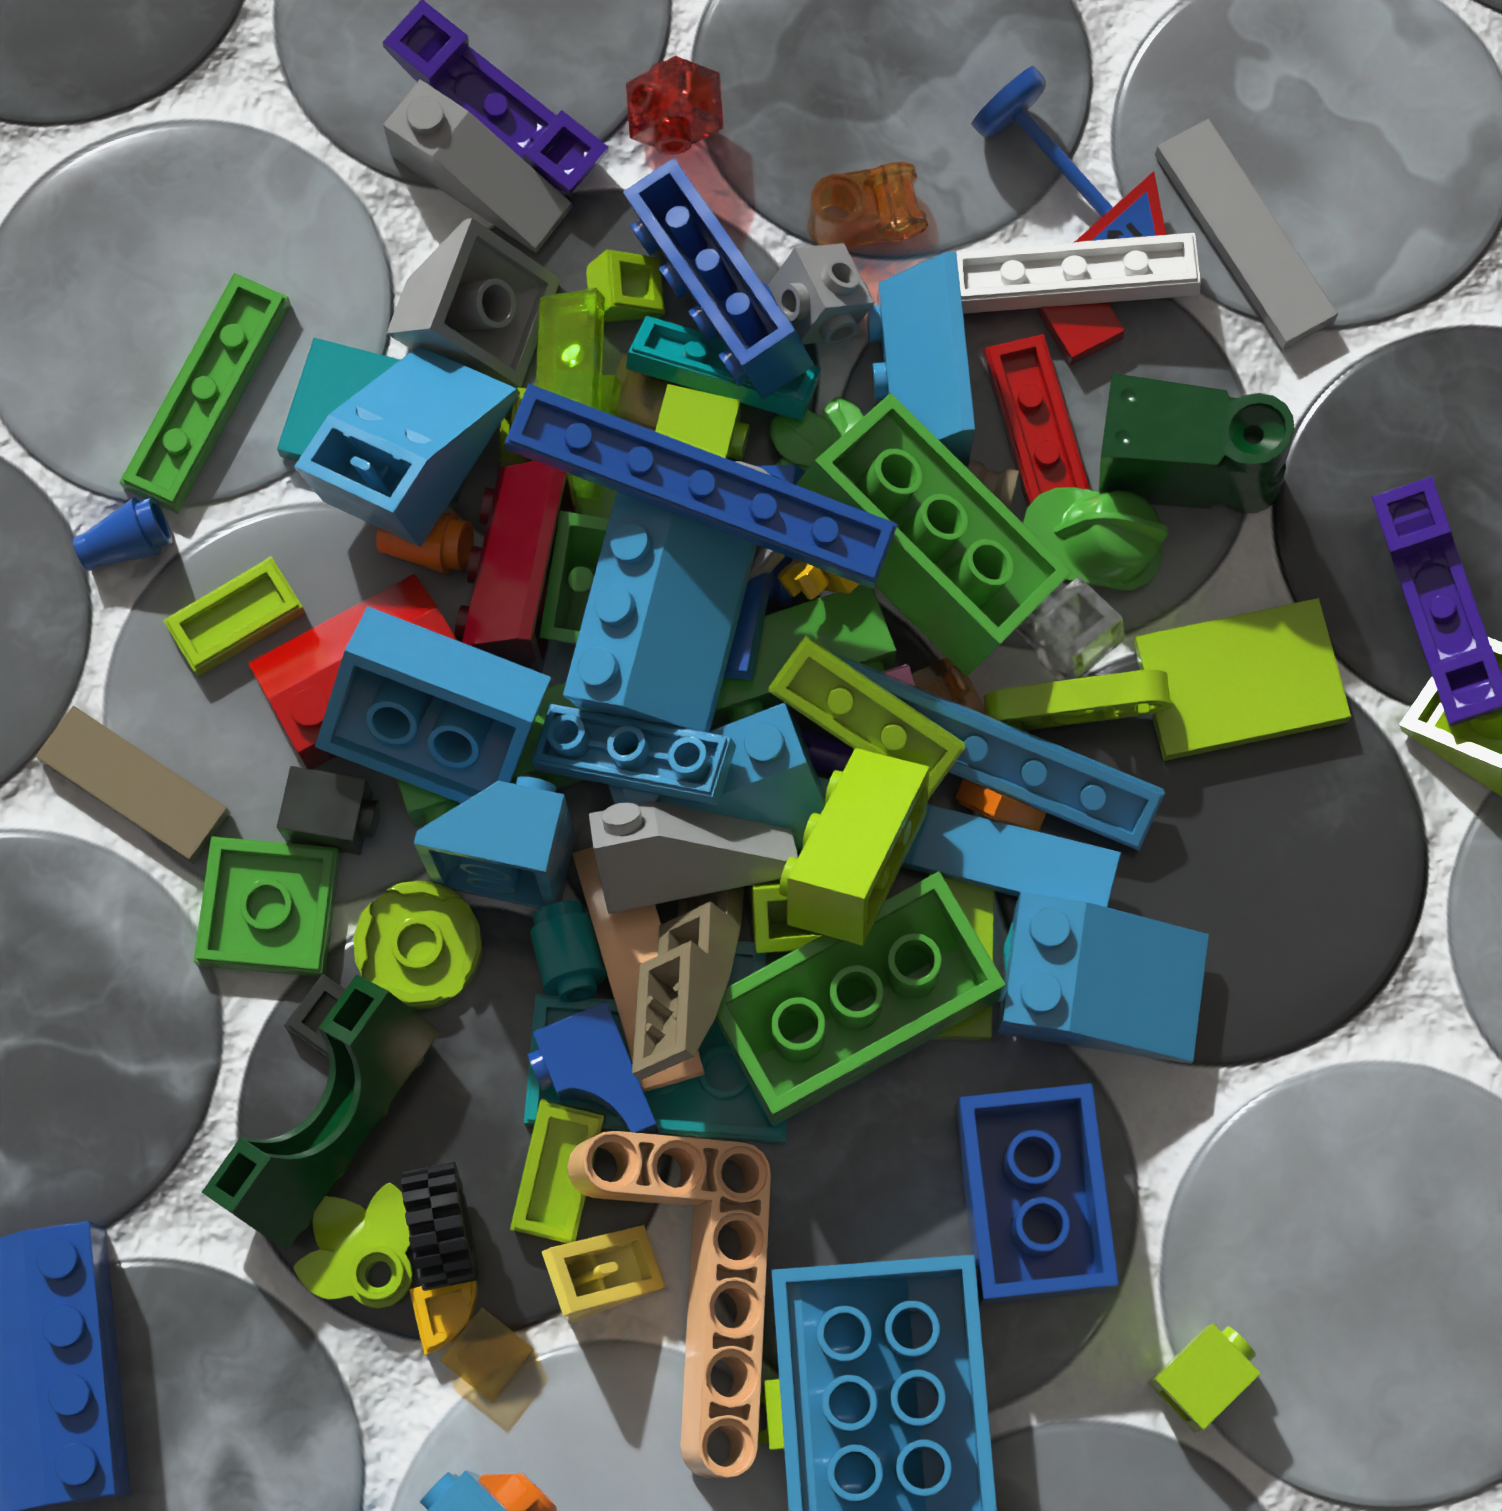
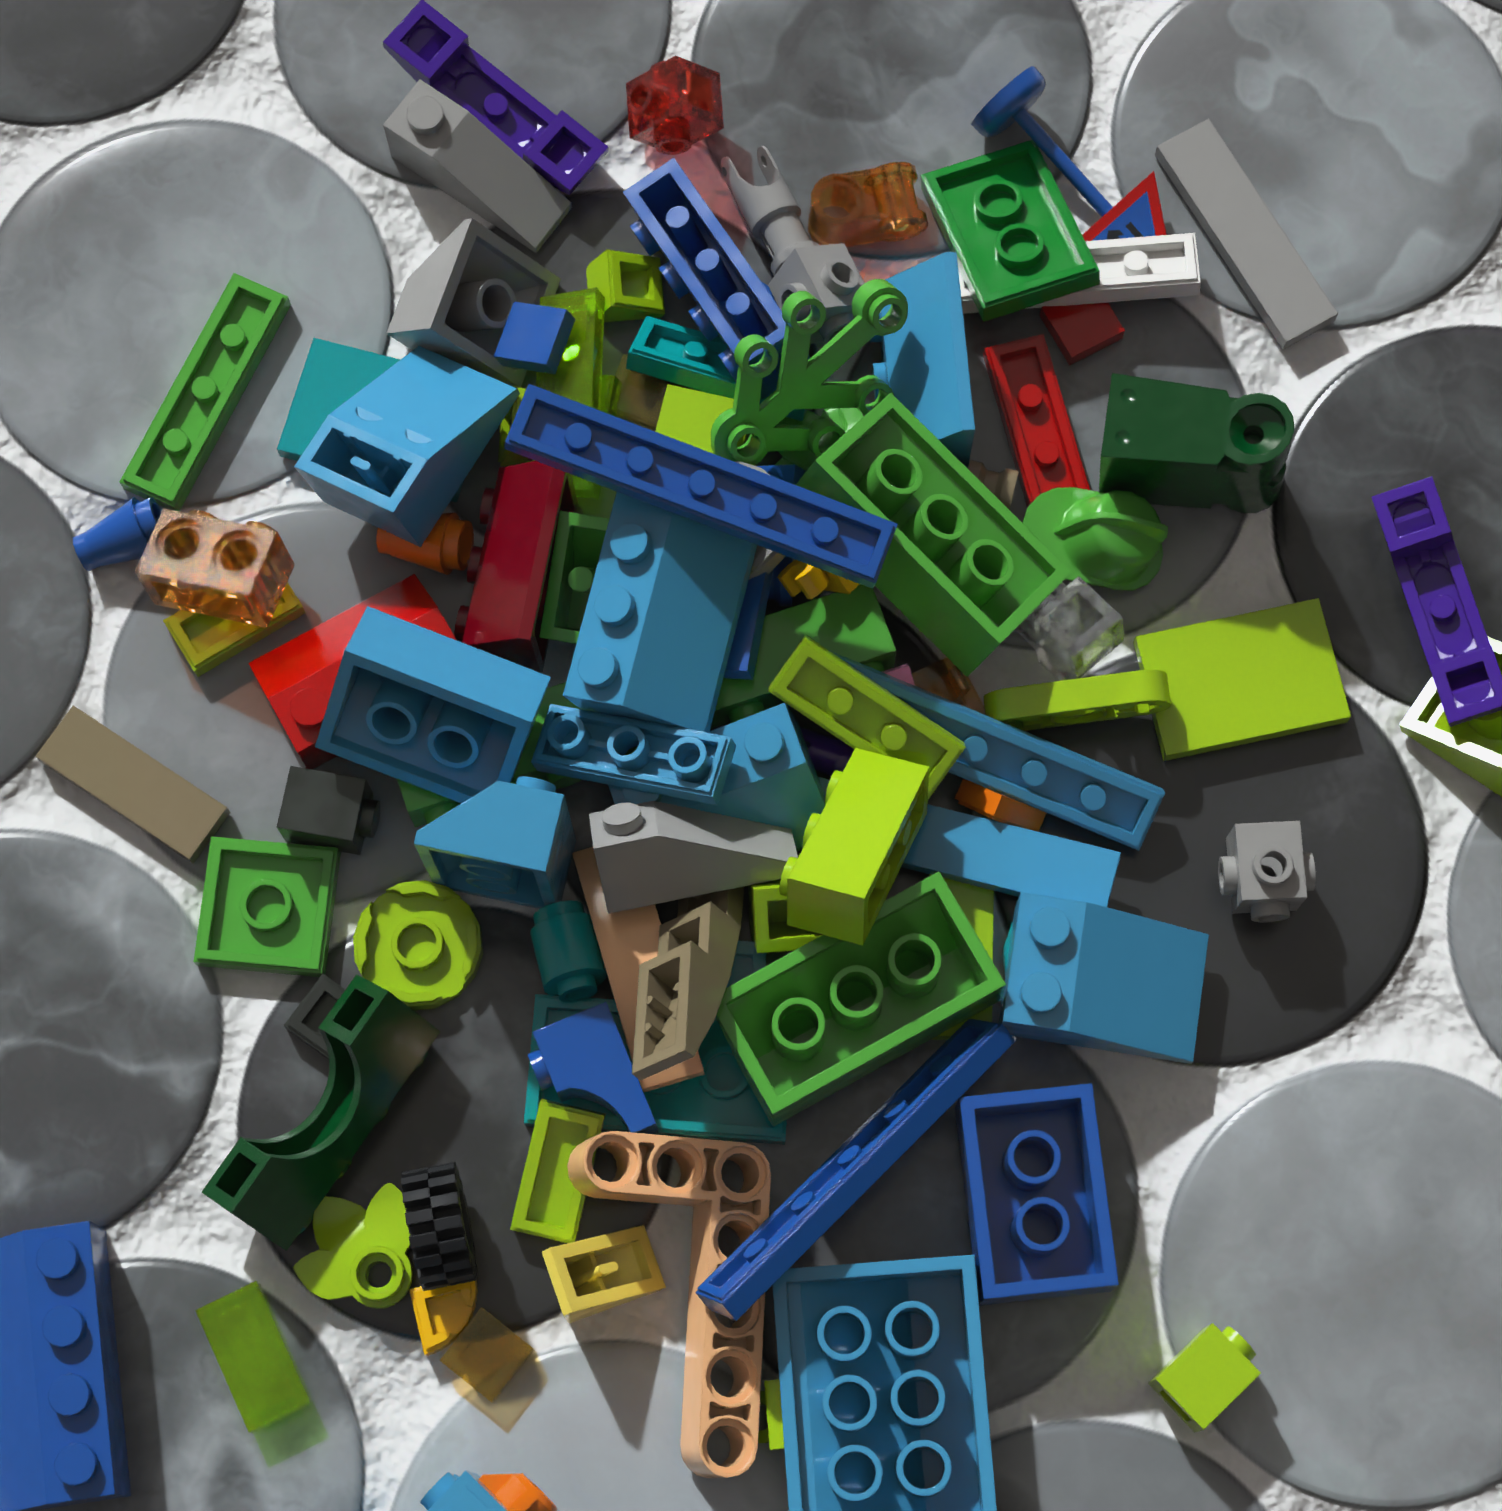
(200, 566): none -> clear orange brick
(254, 1357): none -> clear neon green tile
(534, 337): none -> blue tile
(768, 209): none -> light grey piece
(802, 380): none -> bright green plant
(853, 1168): none -> blue tile
(1009, 230): none -> green tile
(1268, 849): none -> light grey brick

